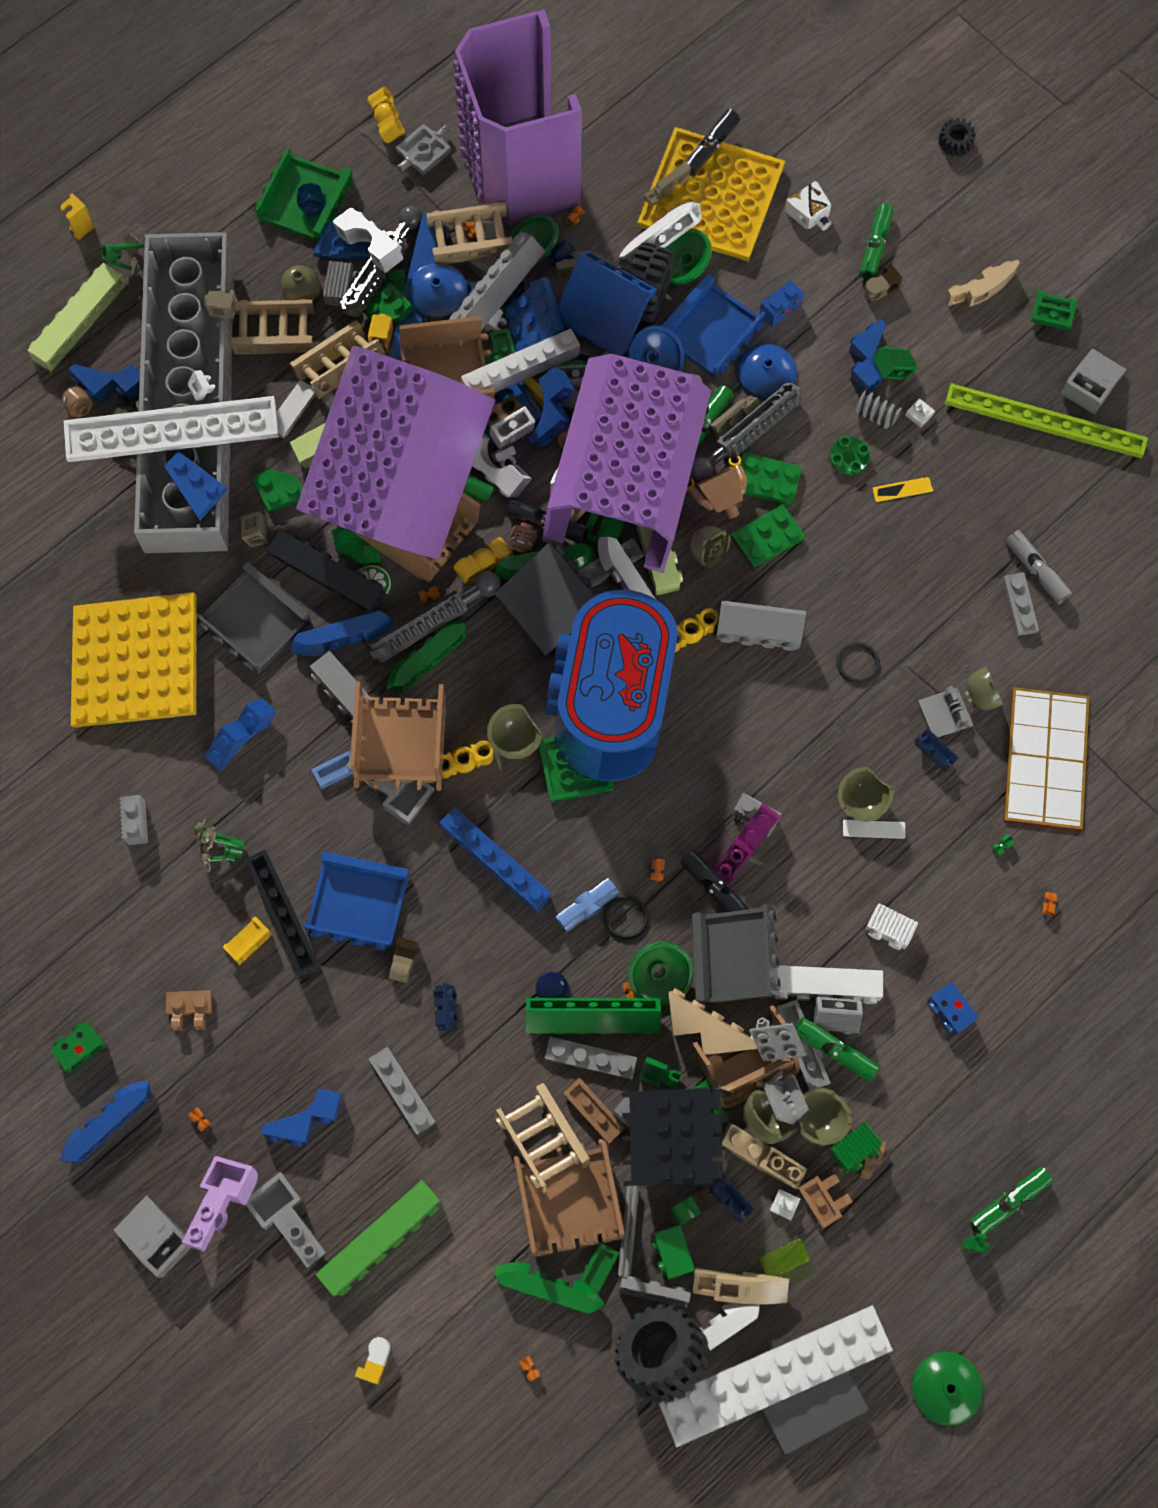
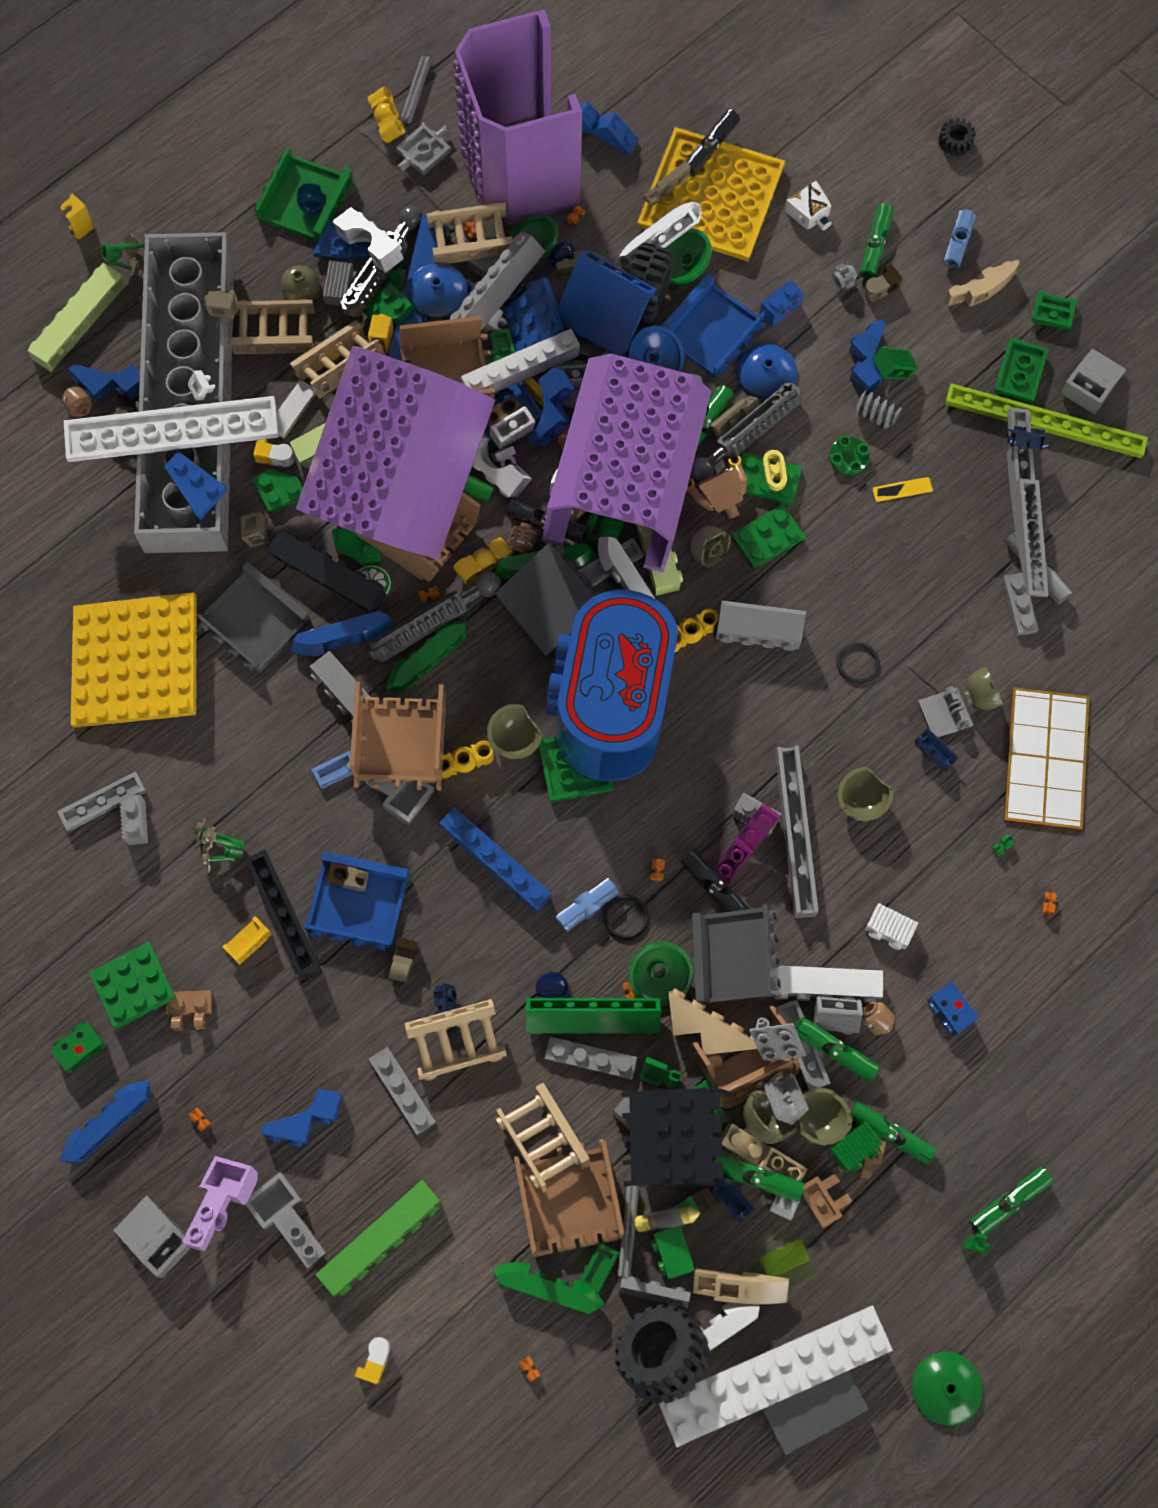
(100, 801): none -> light grey plate
(132, 985): none -> green plate
(234, 735): blue arch -> none
(272, 454): none -> leg
(346, 877): none -> leg
(416, 89): none -> light grey axle
(440, 1023): none -> tan fence
(594, 1111): medium nougat plate -> none
(608, 128): none -> blue arch
(666, 1219): none -> piece
(769, 1181): none -> green piece
(775, 471): none -> light yellow plate
(796, 832): none -> light grey tile
(844, 276): none -> light grey gear
(874, 829): white sticker -> none
(878, 1018): none -> medium nougat head
(882, 1127): none -> green piece
(920, 413): white tile -> none
(956, 246): none -> medium blue piece
(1021, 370): none -> green plate
(1027, 509): none -> light grey slope
(1036, 439): none -> dark blue hinge

